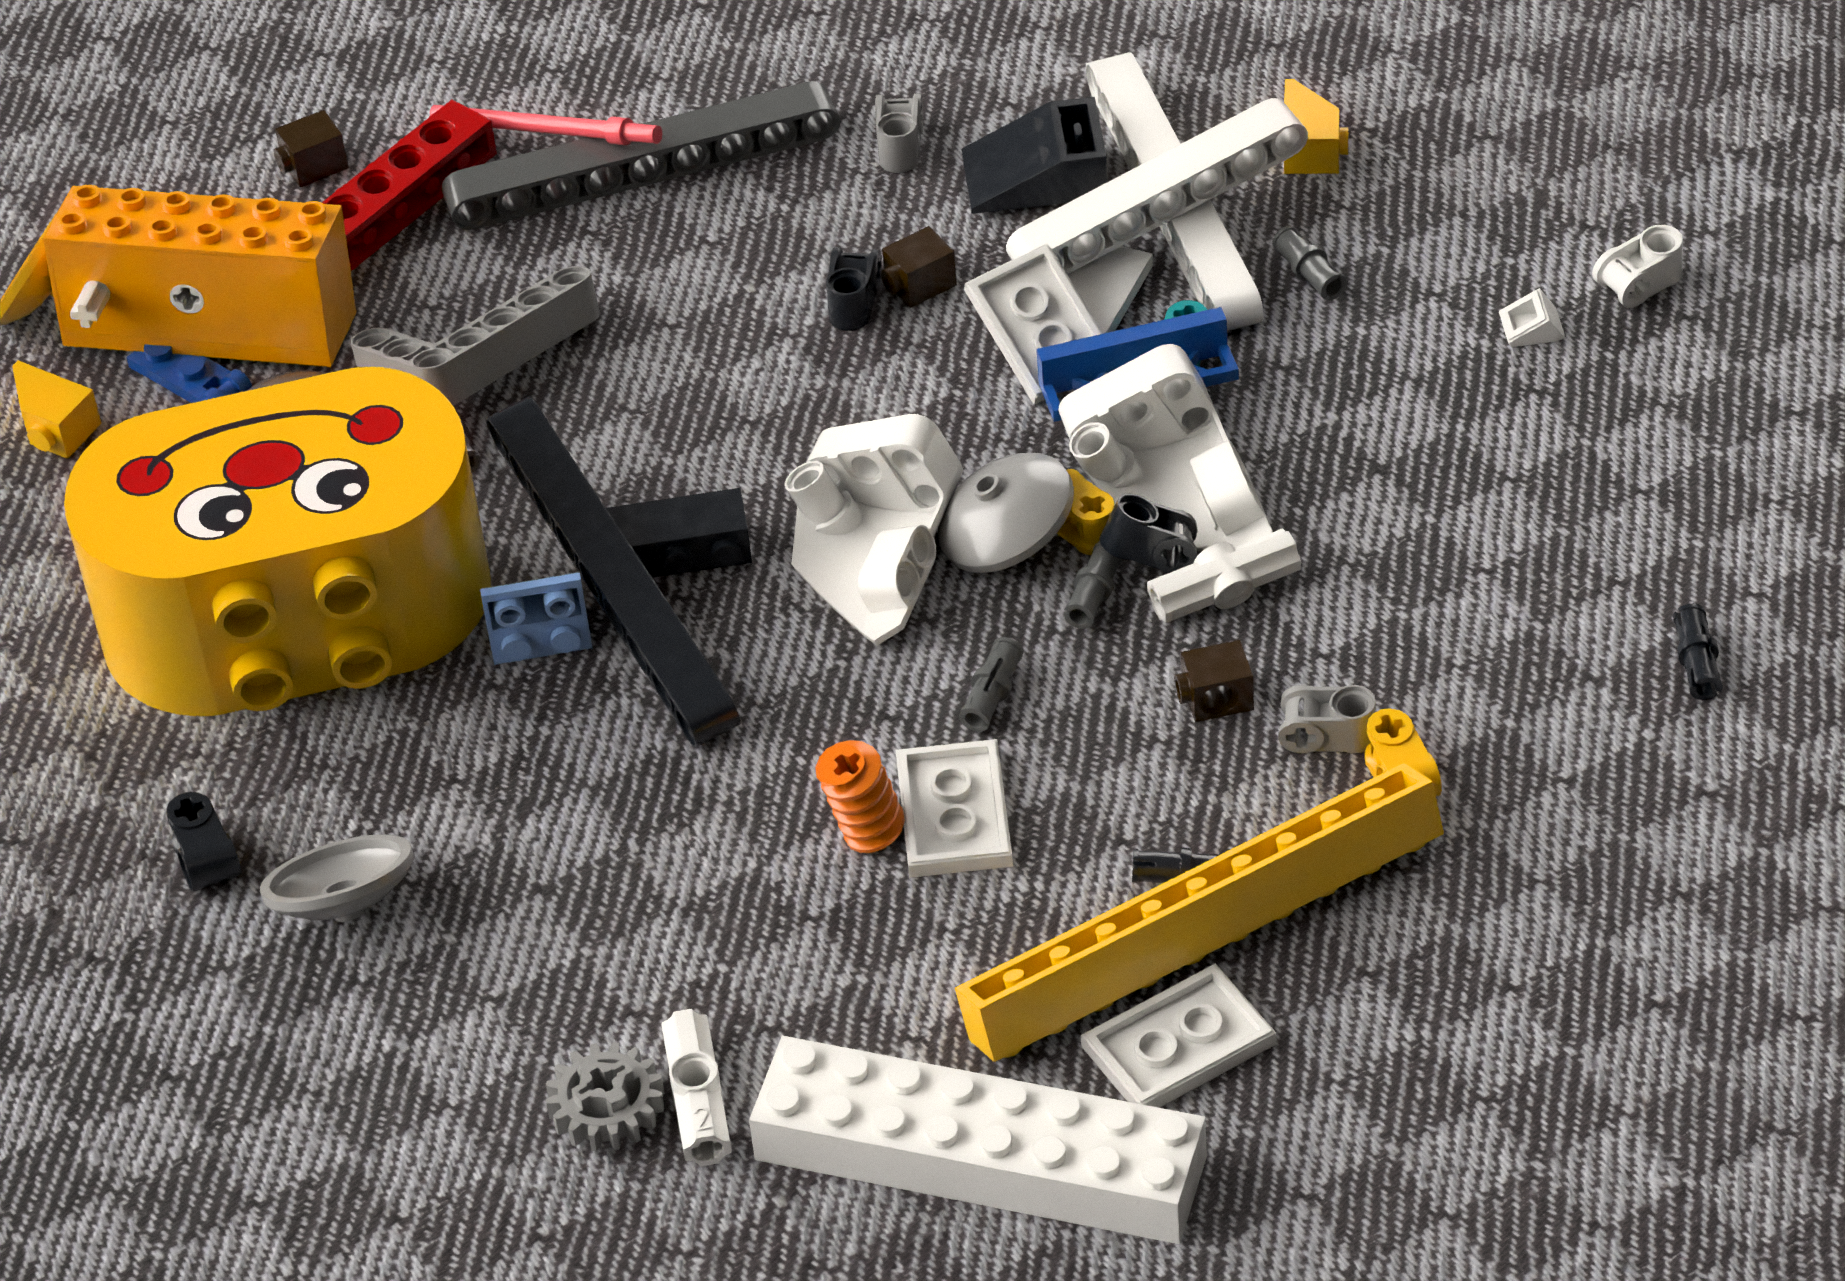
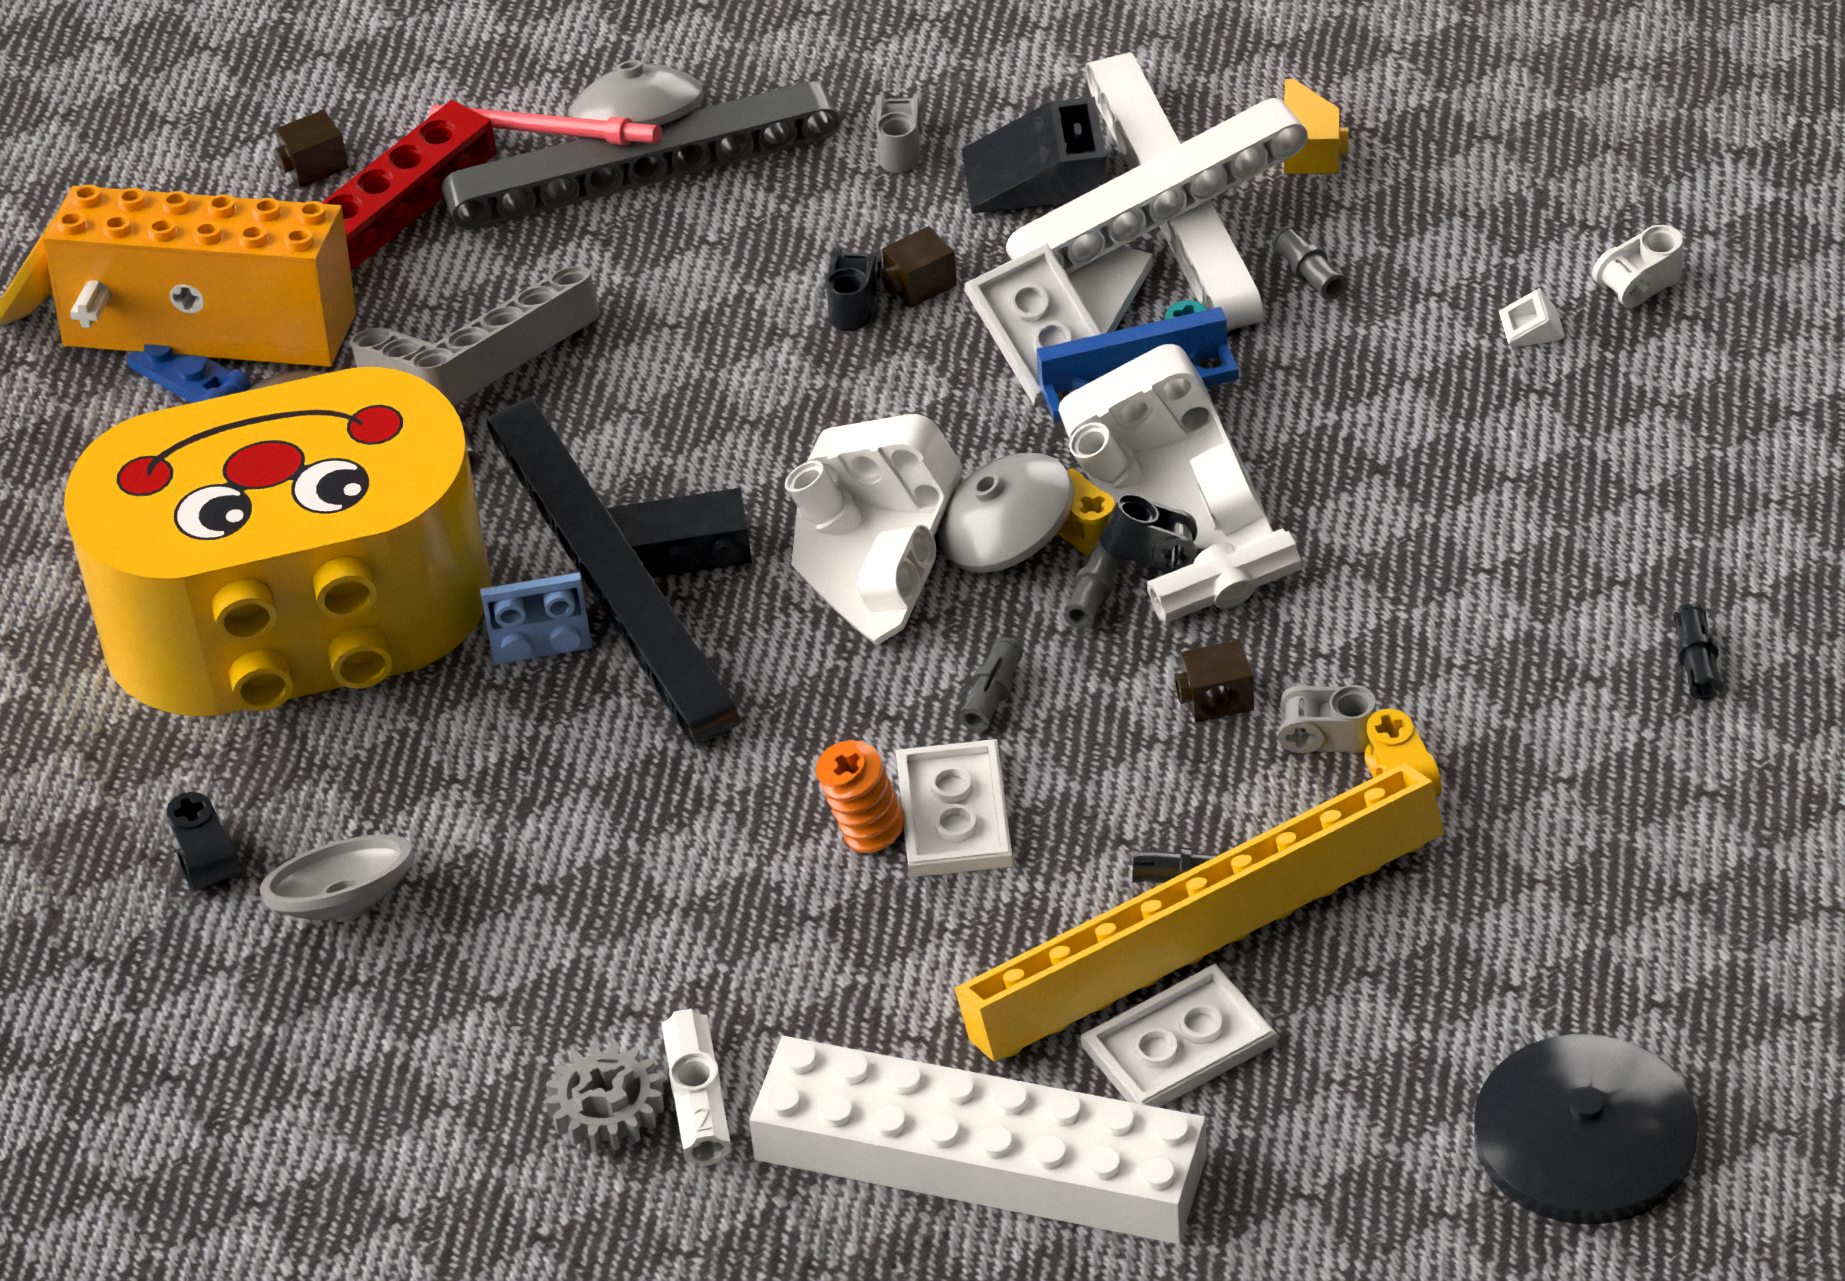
(55, 410): yellow slope -> none
(640, 92): none -> light grey dish
(1585, 1129): none -> black dish

